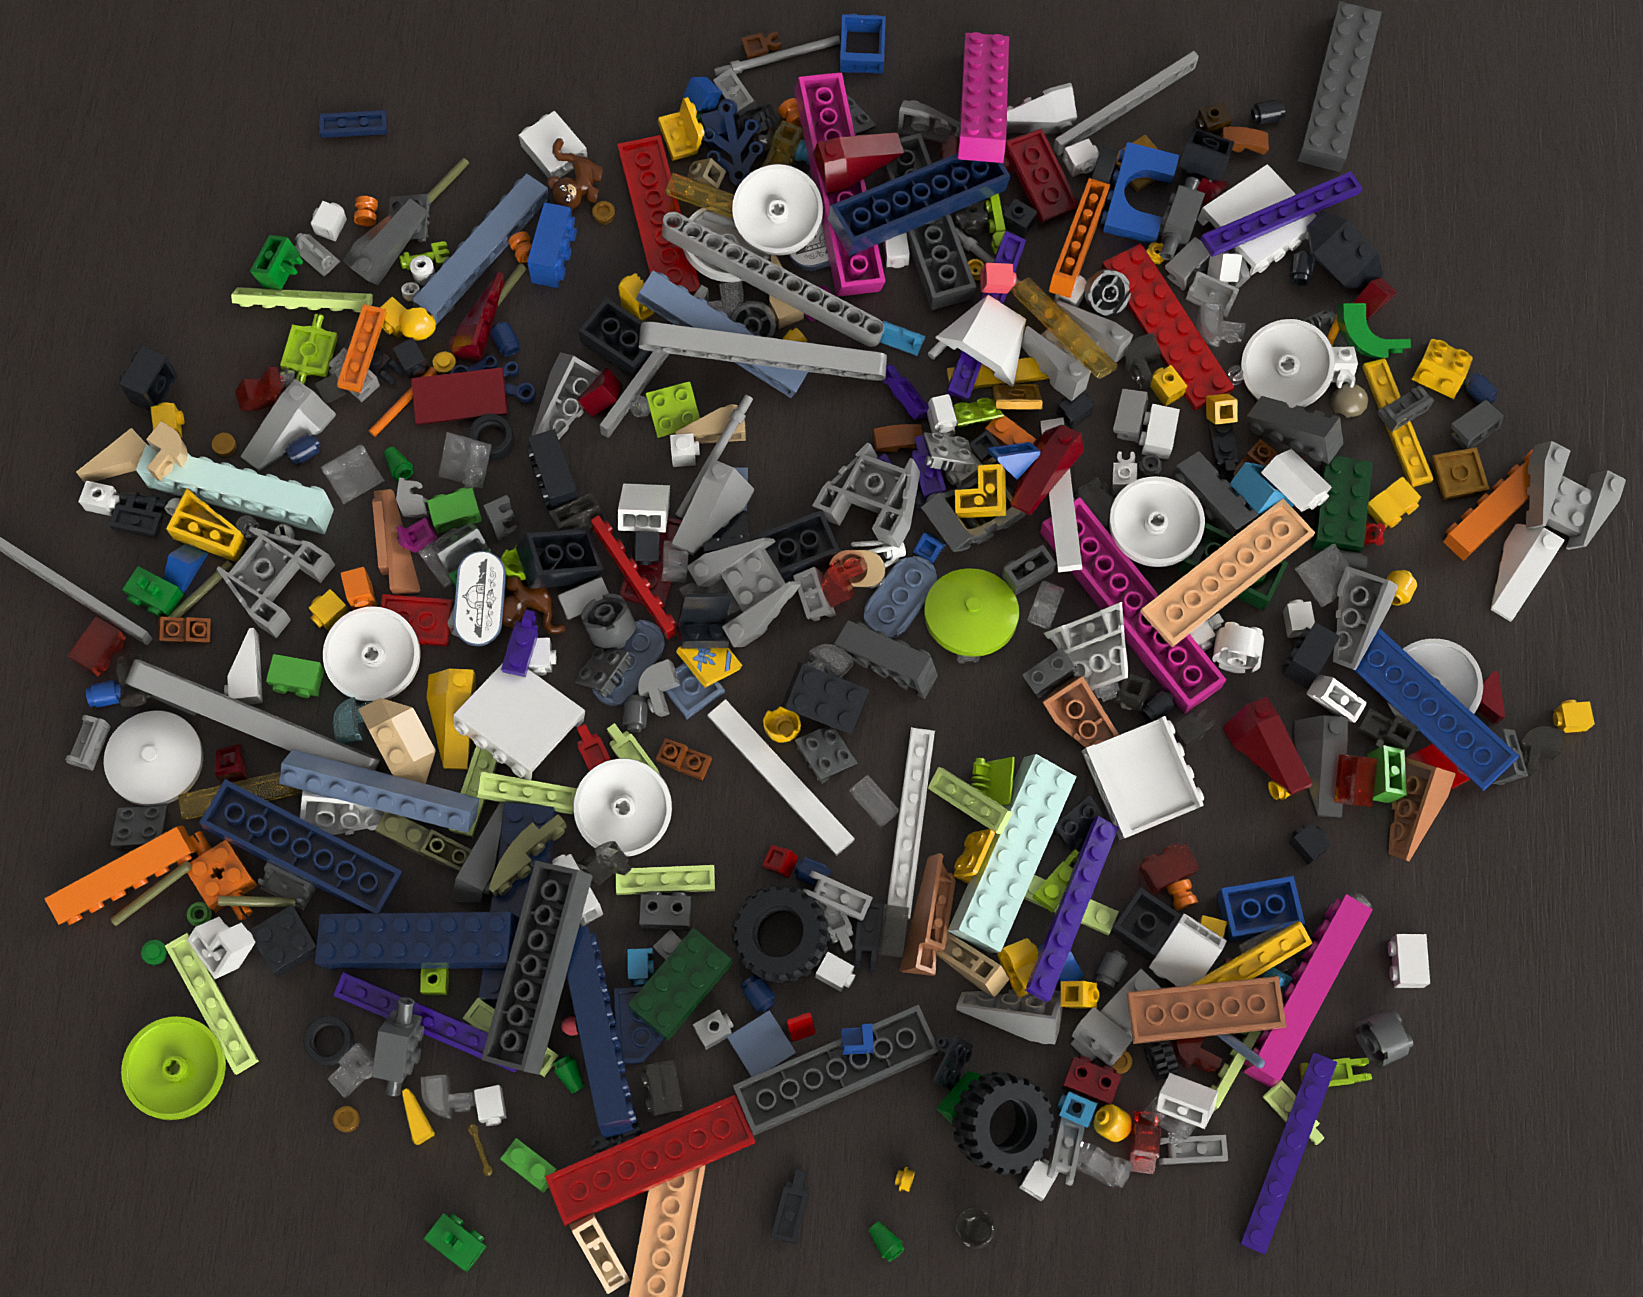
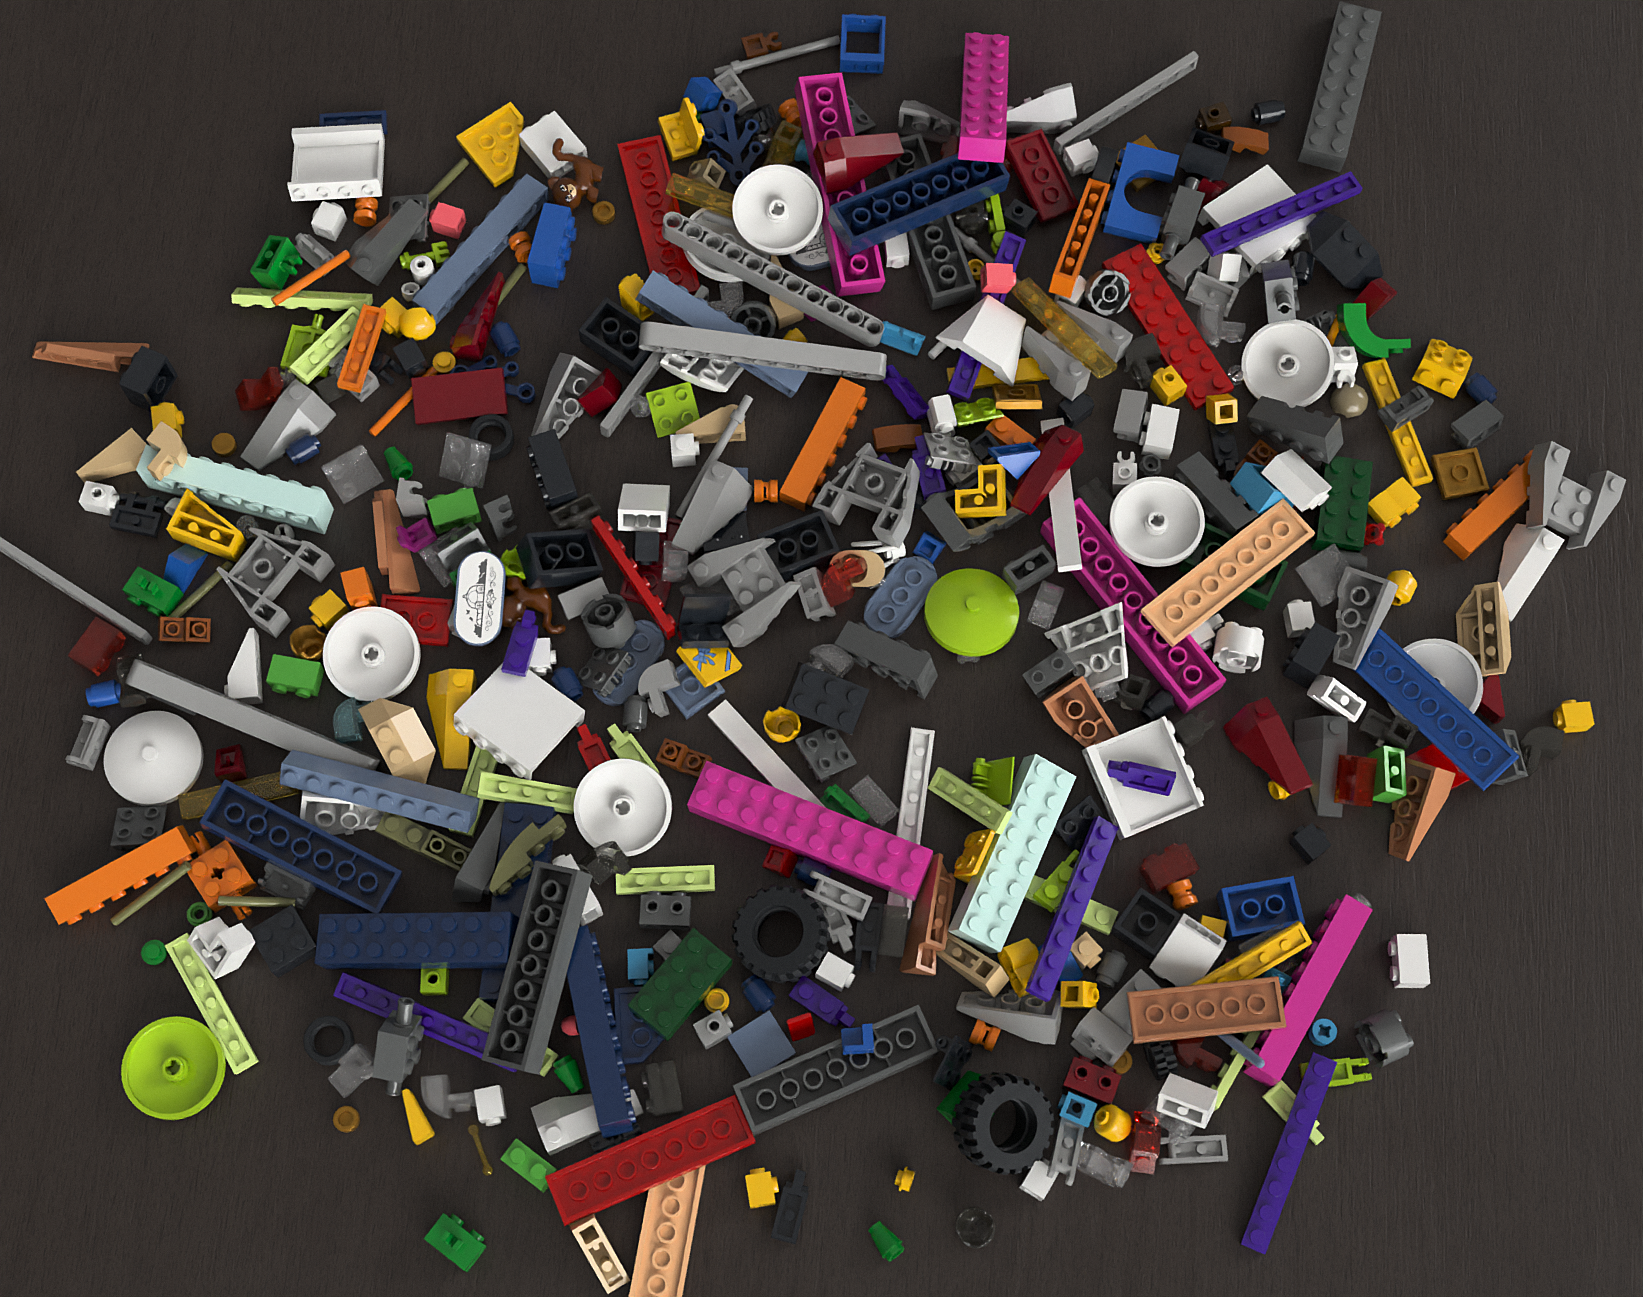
(88, 354): none -> nougat wedge
(307, 642): none -> pearl gold hair
(311, 277): none -> orange bar
(326, 347): none -> yellowish green plate
(337, 162): none -> white panel
(447, 220): none -> coral brick
(495, 143): none -> yellow plate
(567, 683): none -> dark blue brick
(570, 1120): none -> white wedge
(703, 372): none -> white wedge
(716, 1000): none -> yellow plate
(761, 1188): none -> yellow brick
(771, 491): none -> orange wheel
(810, 830): none -> dark pink brick
(821, 1003): none -> dark purple hinge
(822, 444): none -> orange brick
(840, 802): none -> green hinge
(979, 1032): none -> orange wheel
(1086, 951): none -> tan brick
(1142, 776): none -> dark purple hinge
(1279, 291): none -> dark grey brick
(1318, 1036): none -> dark azure wheel
(1485, 628): none -> tan wedge

